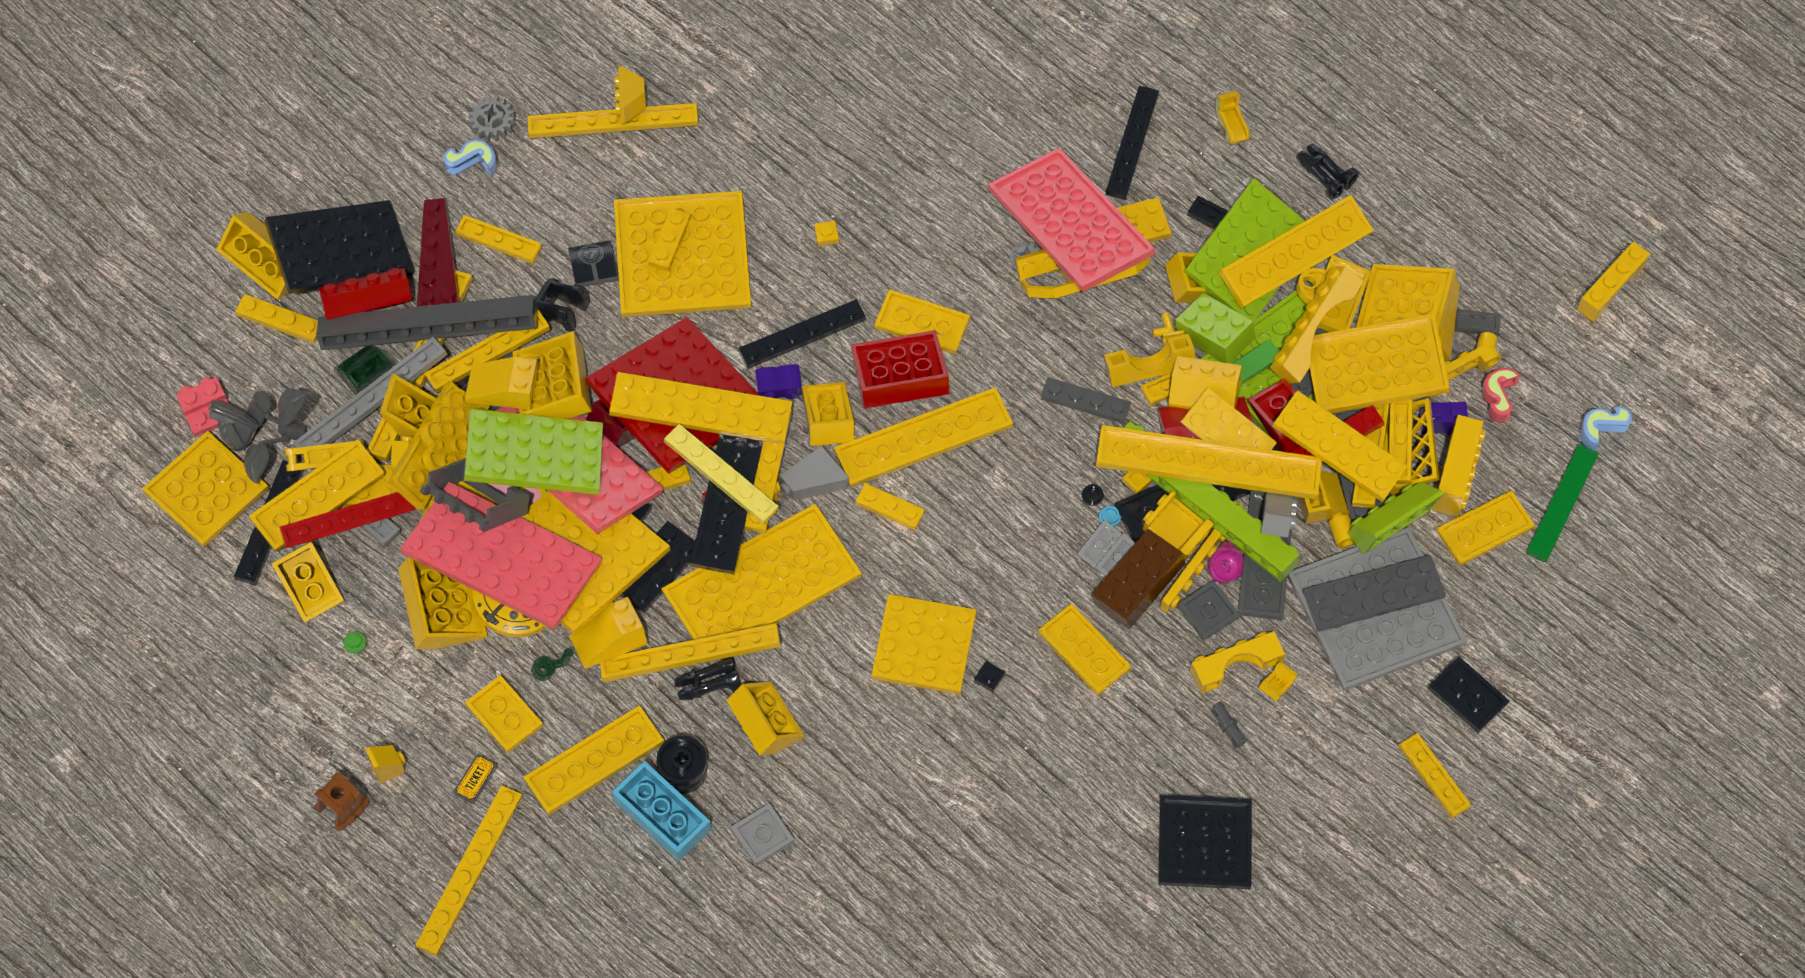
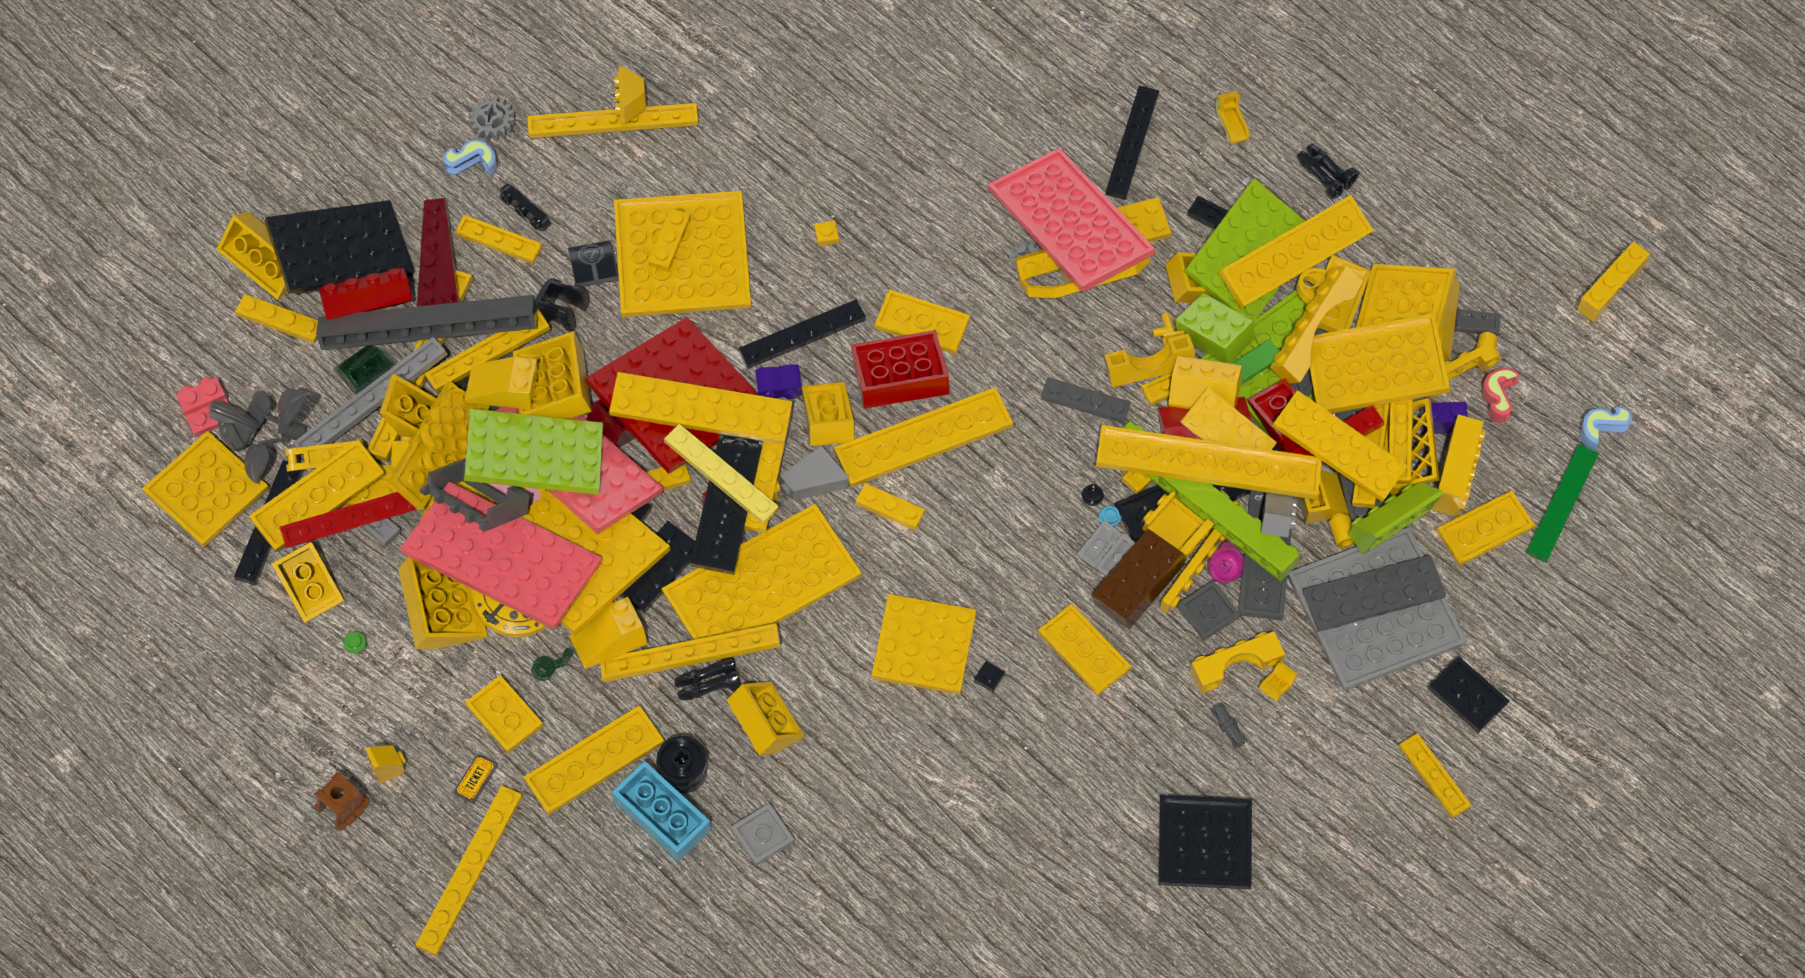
(524, 207): none -> black plate

